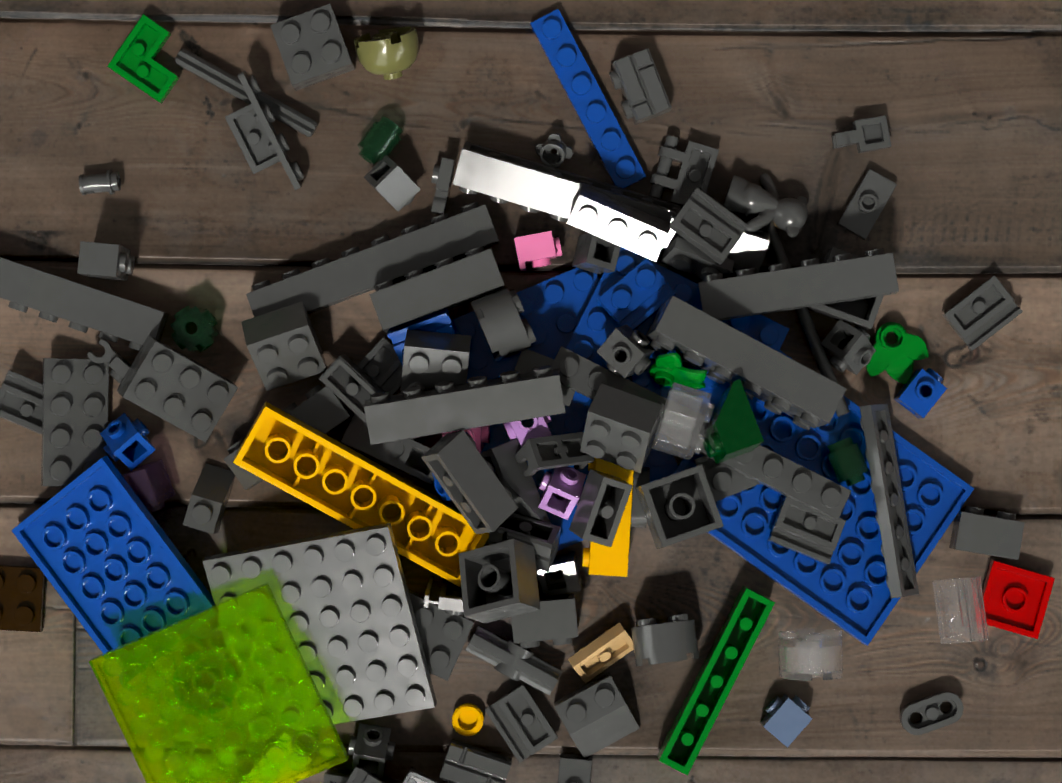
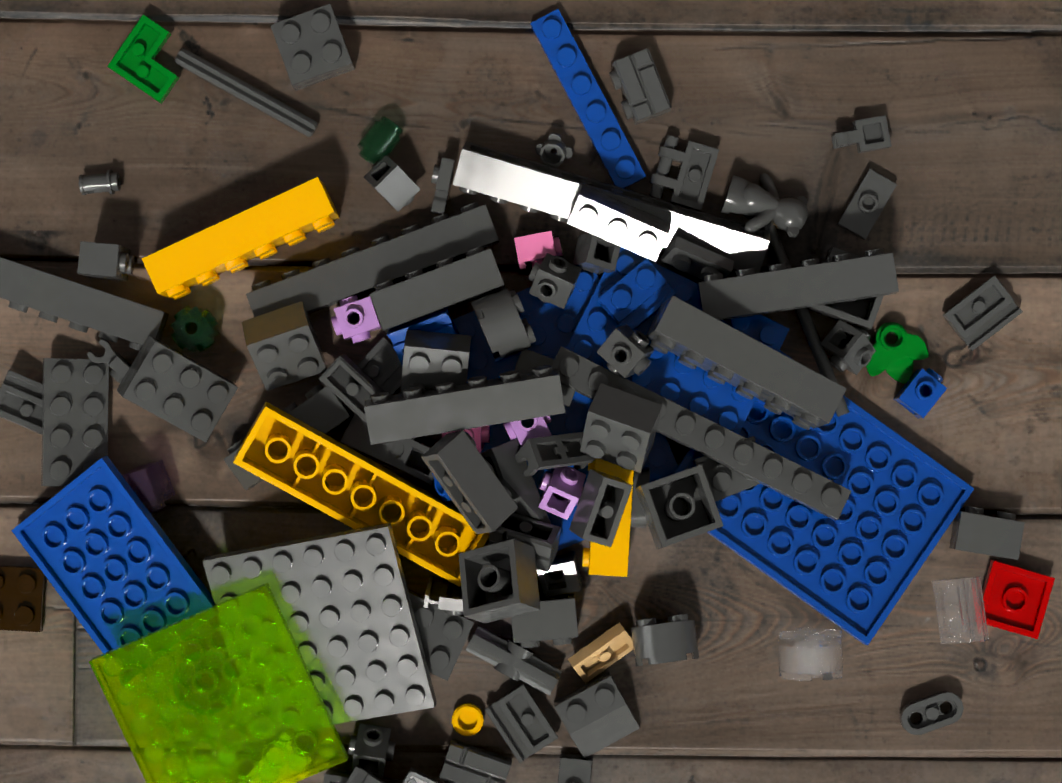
(127, 441): blue brick -> none
(209, 499): dark grey slope -> none
(240, 239): none -> yellow brick
(257, 136): dark grey bracket -> none
(367, 323): none -> lavender brick
(388, 51): olive cylinder -> none
(554, 280): none -> dark grey brick
(669, 370): green plate -> none
(682, 421): clear brick -> none
(708, 226): dark grey plate -> none
(715, 680): green brick -> none
(732, 426): dark green slope -> none
(786, 718): sand blue brick -> none
(806, 531): dark grey plate -> none
(847, 461): clear green brick -> none
(889, 500): dark grey plate -> none

